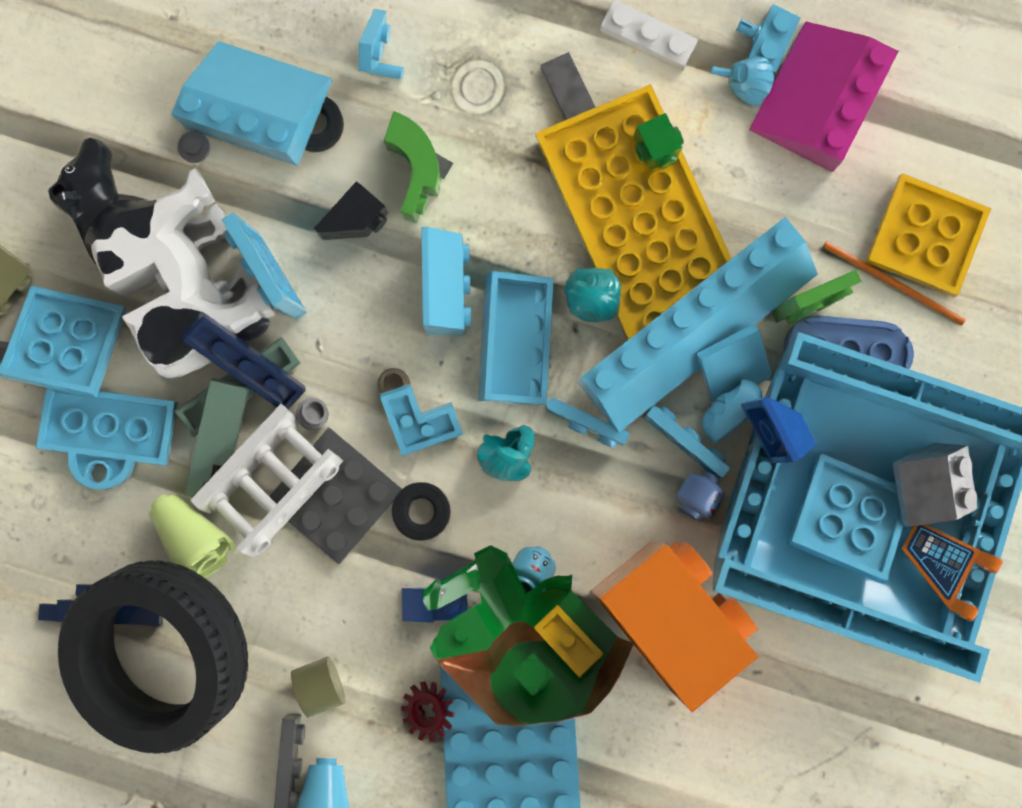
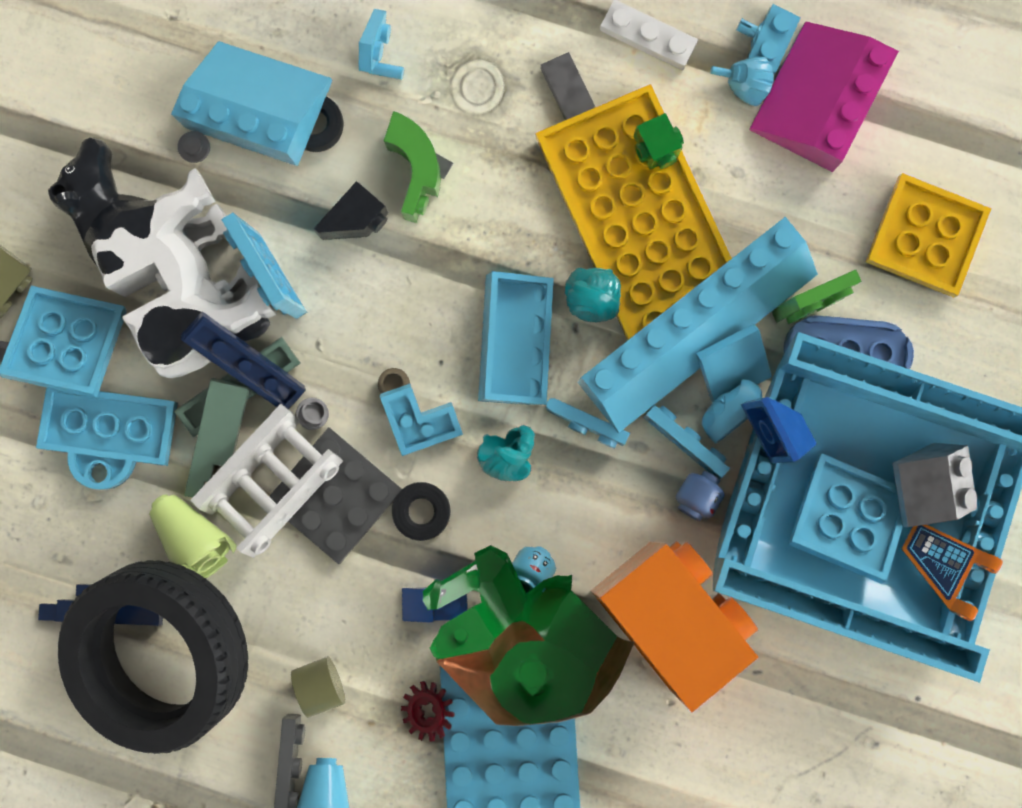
(444, 282): medium azure slope -> none
(568, 641): yellow plate -> none
(894, 283): orange axle -> none

